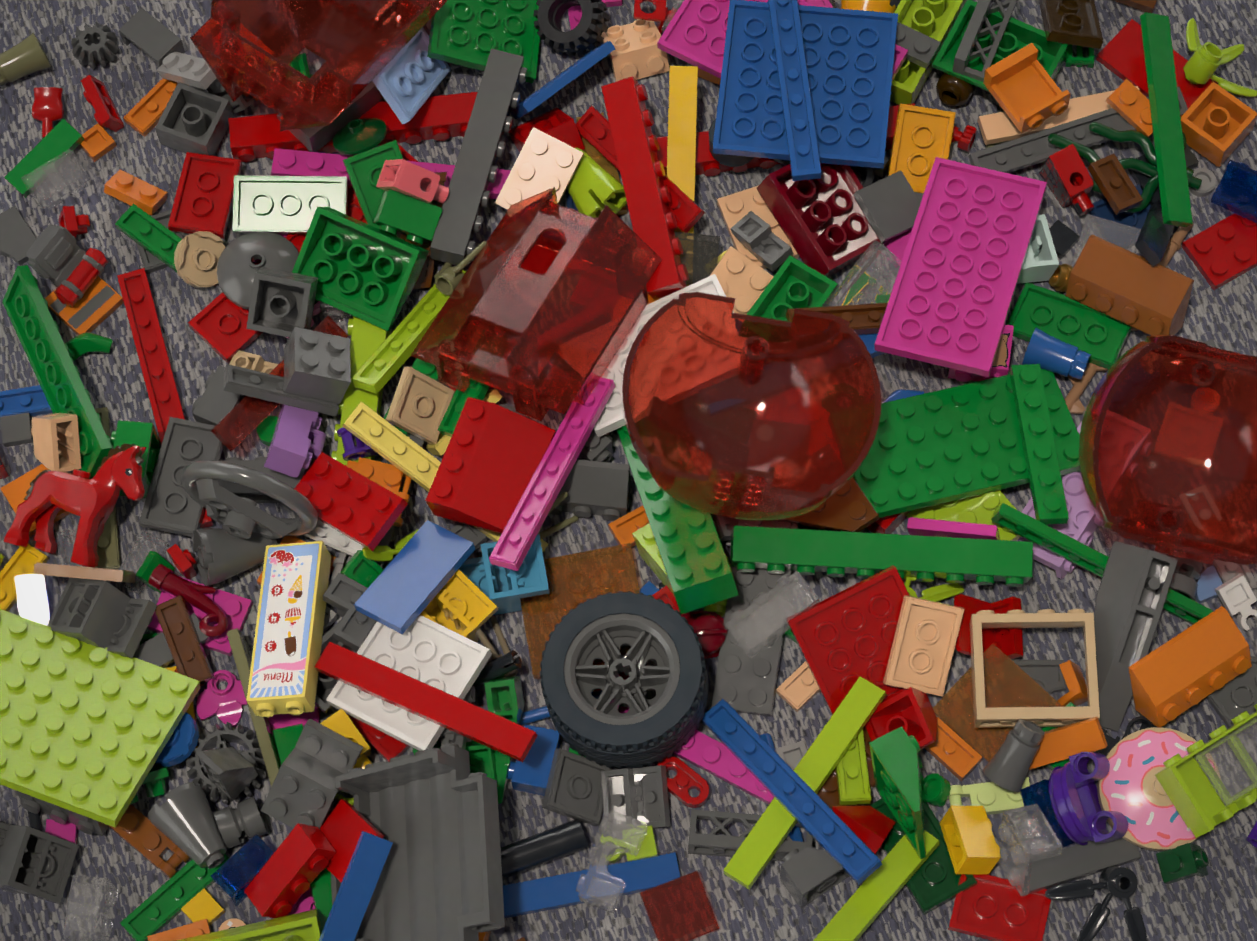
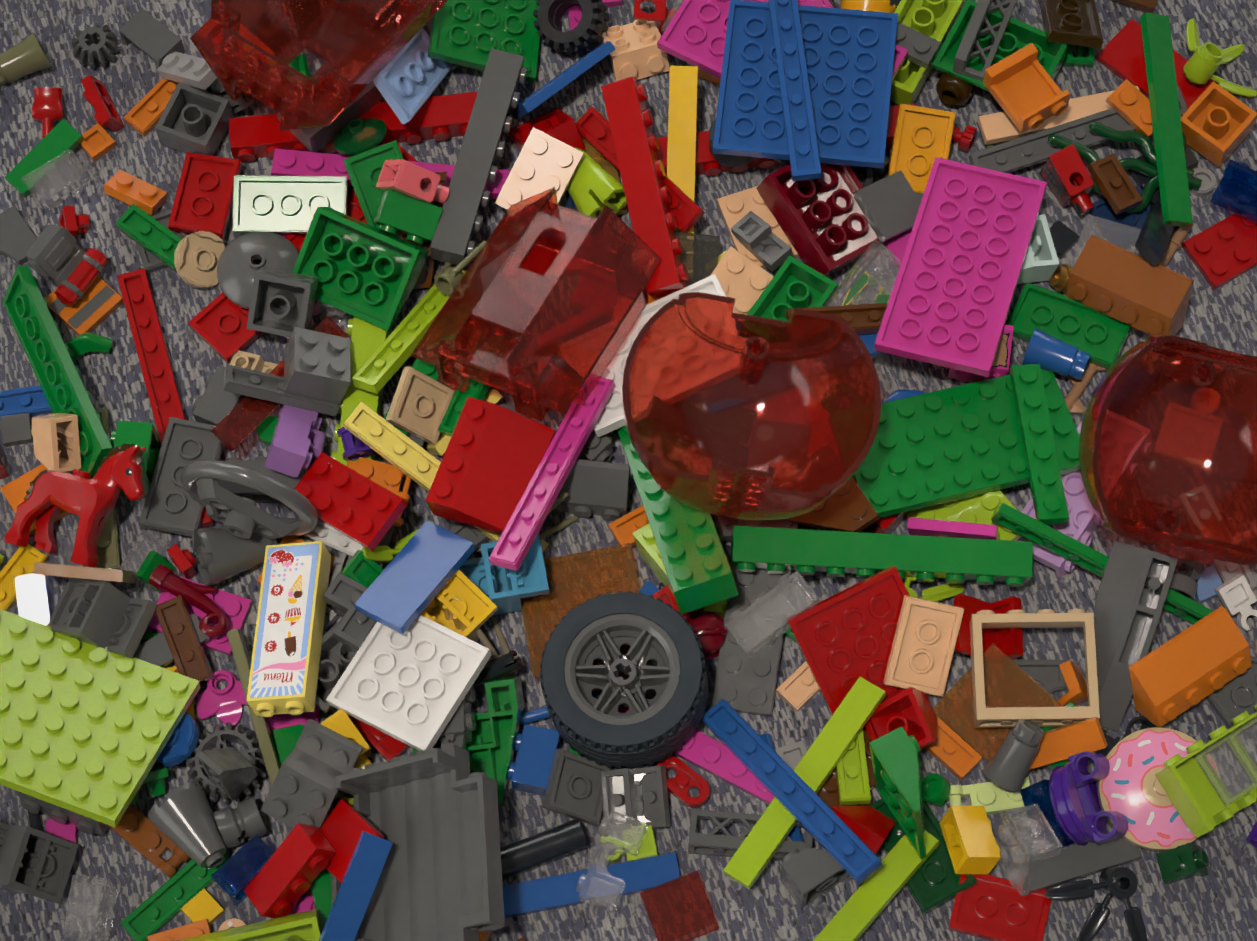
(426, 701): red tile -> none

